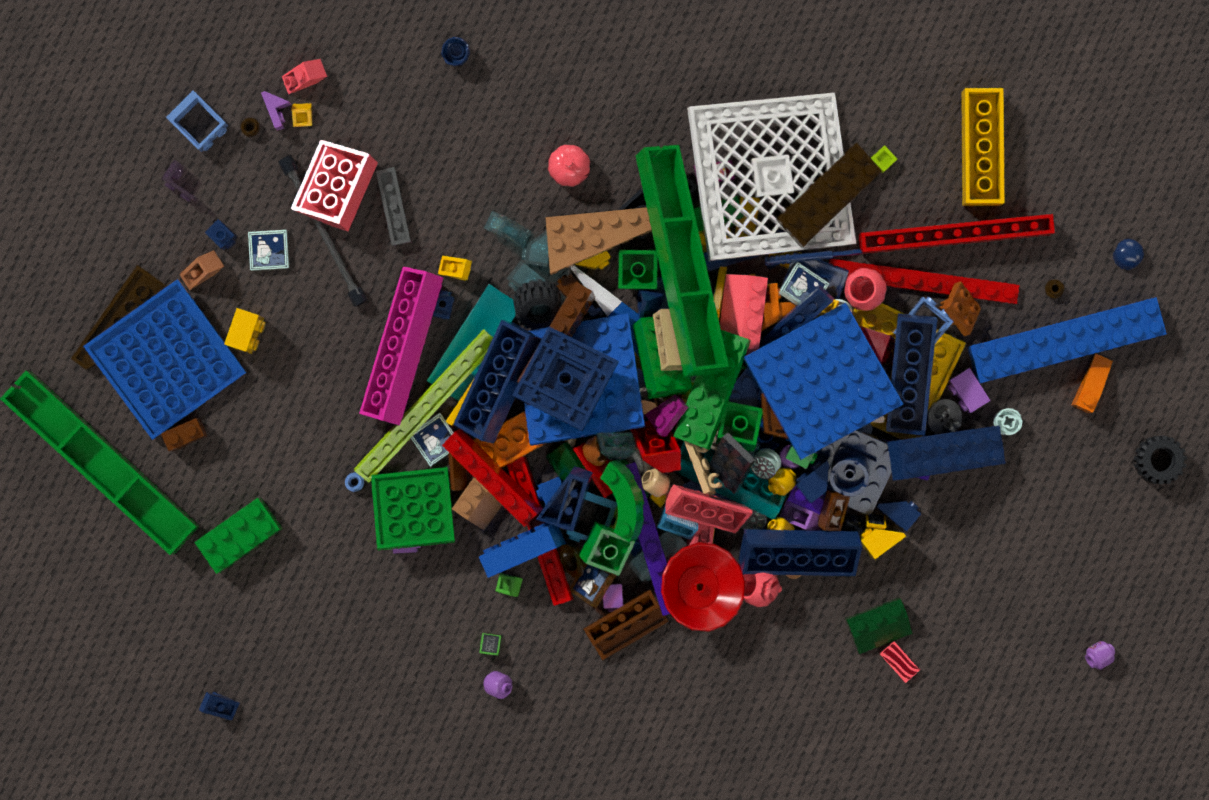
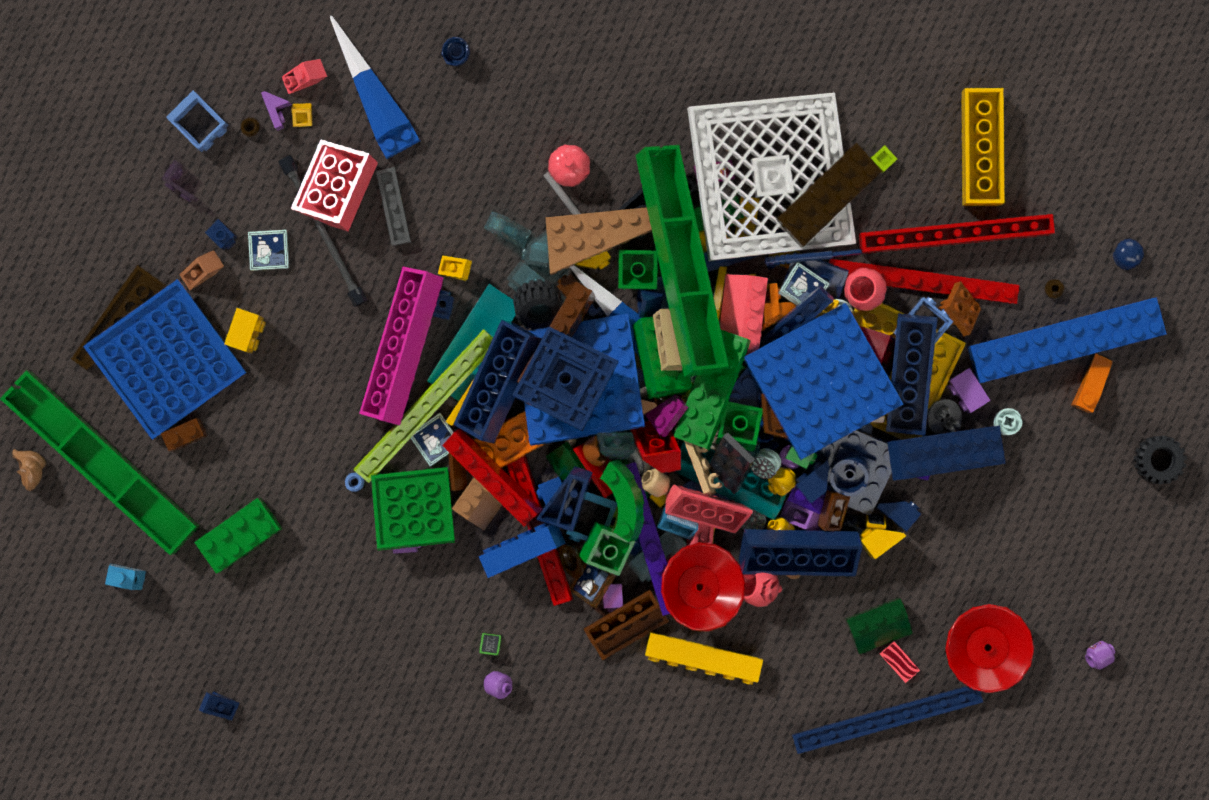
(30, 467): none -> medium nougat hair
(125, 577): none -> dark azure torso
(386, 119): none -> blue plate
(509, 585): bright green slope -> none
(561, 193): none -> light grey bar
(704, 657): none -> yellow brick
(886, 718): none -> dark blue plate
(1009, 652): none -> red dish

